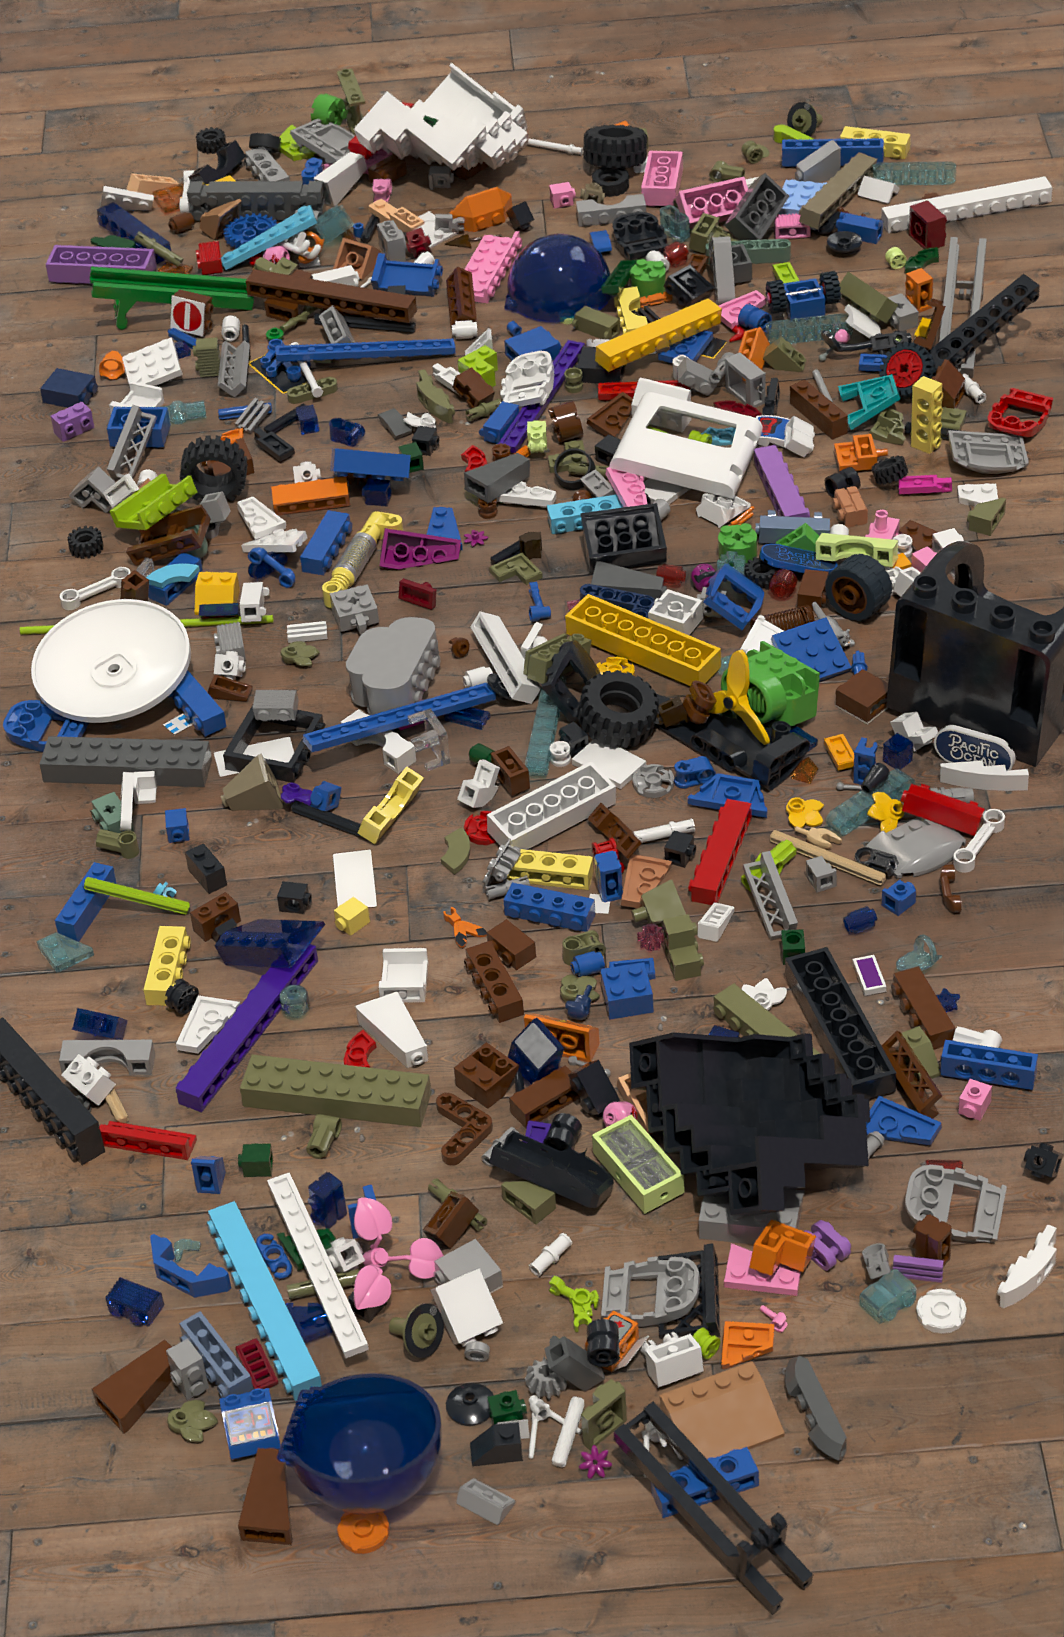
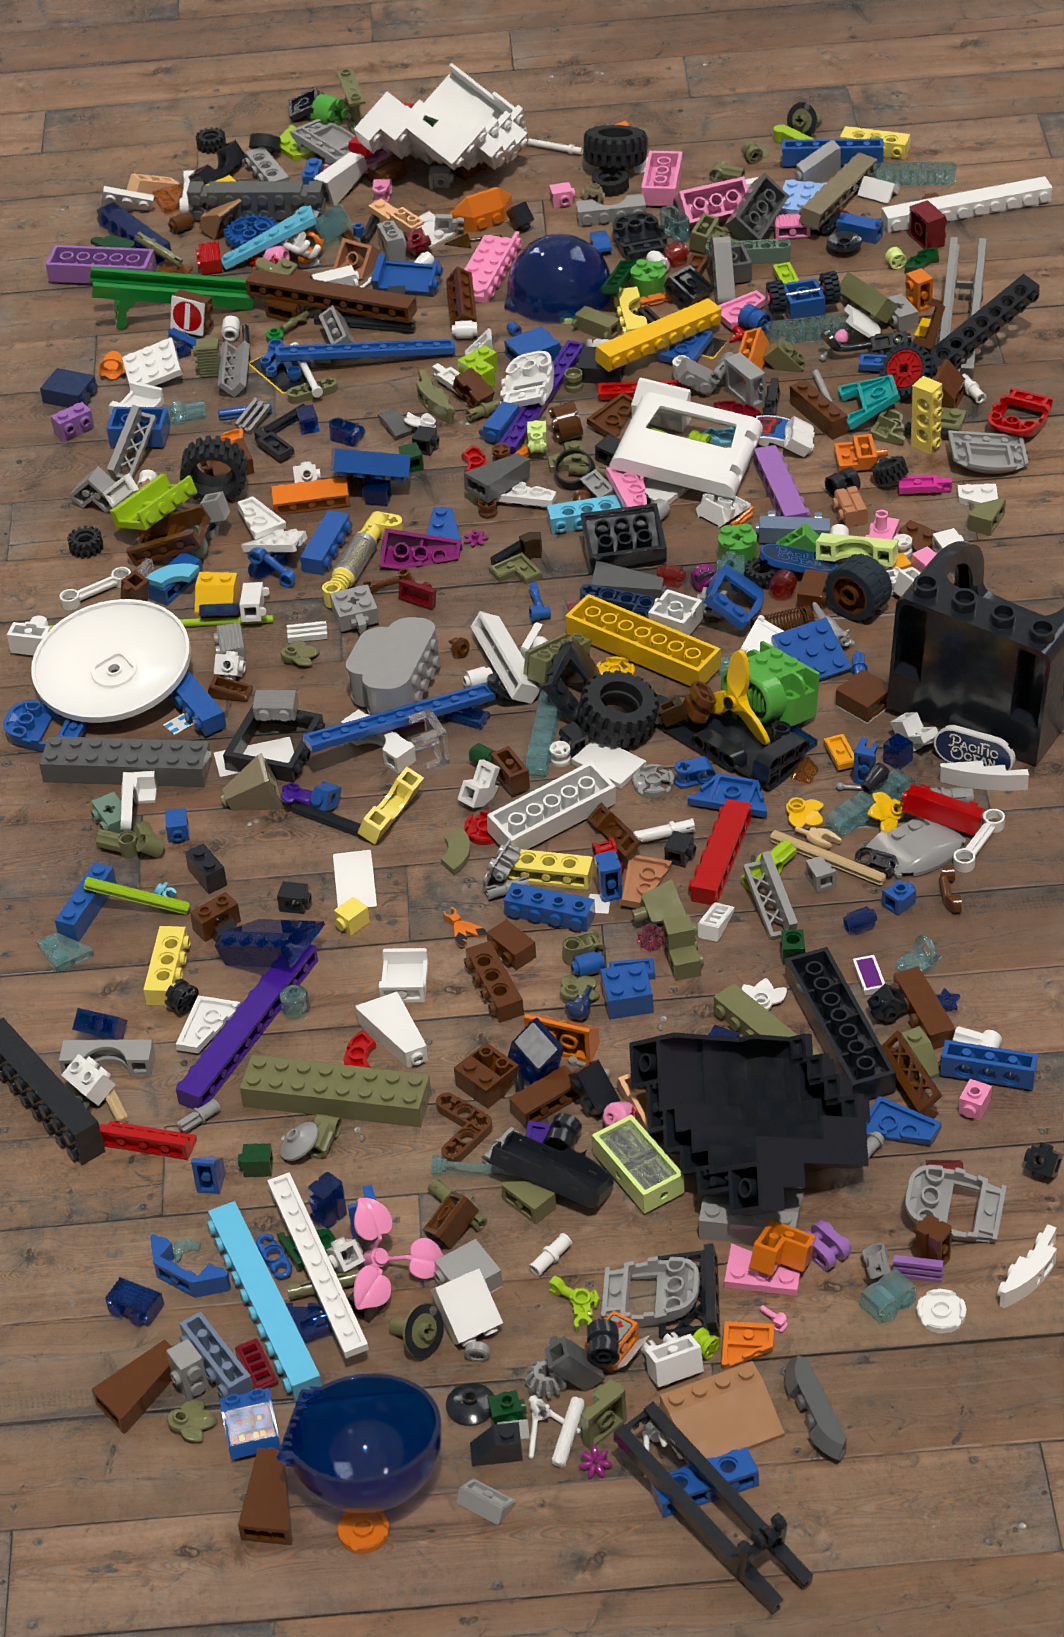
(25, 637): none -> white brick
(147, 840): none -> olive piece
(199, 1116): none -> light grey axle
(299, 1141): none -> light grey dish
(302, 104): none -> black plate
(402, 573): none -> reddish brown brick
(441, 1165): none -> clear light blue piece
(886, 1003): none -> black brick

